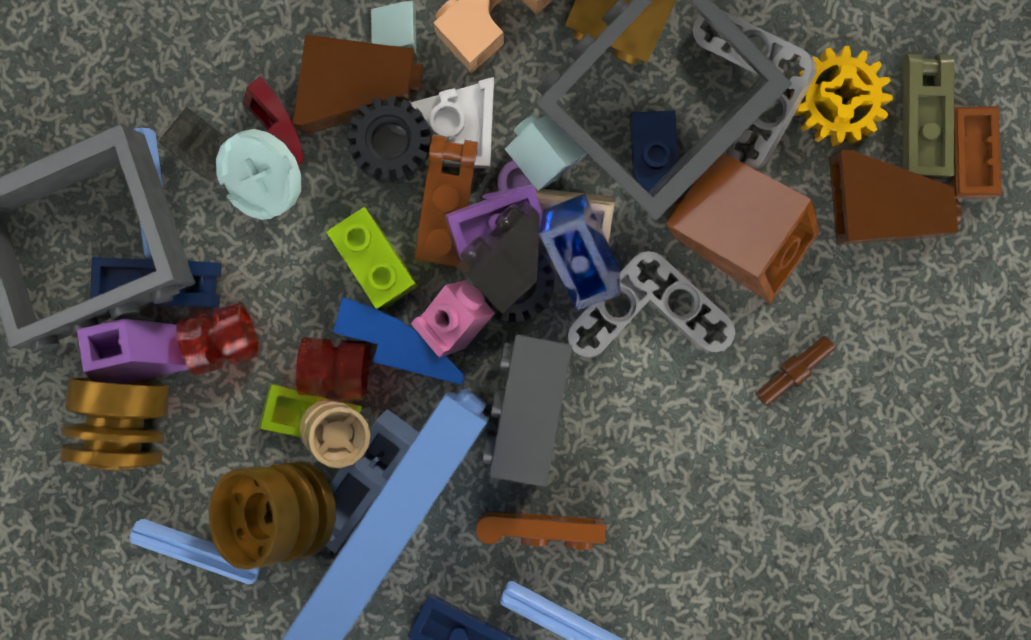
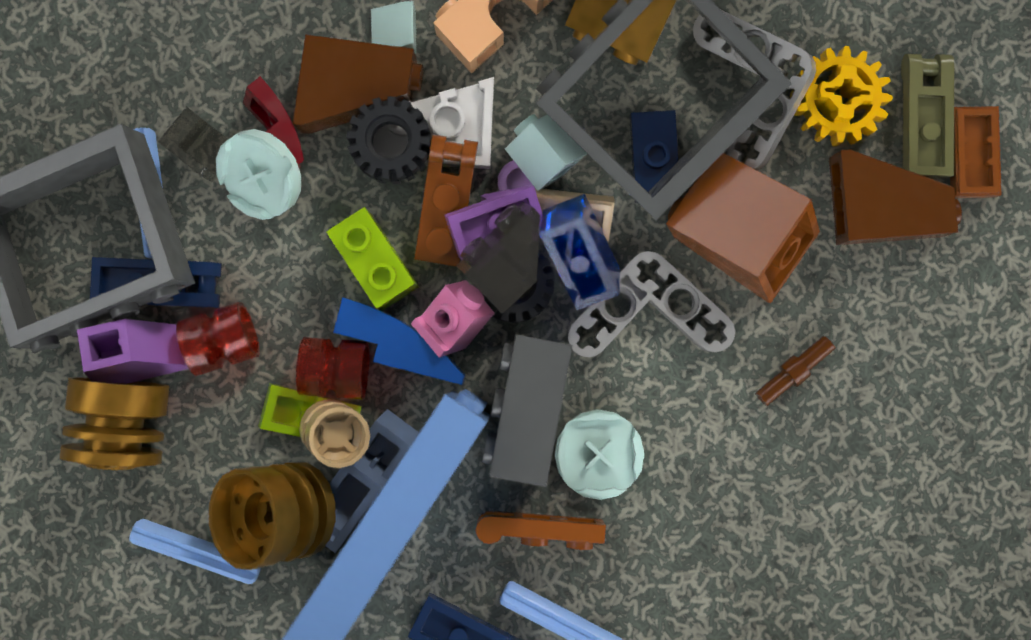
(599, 454): none -> light aqua tile

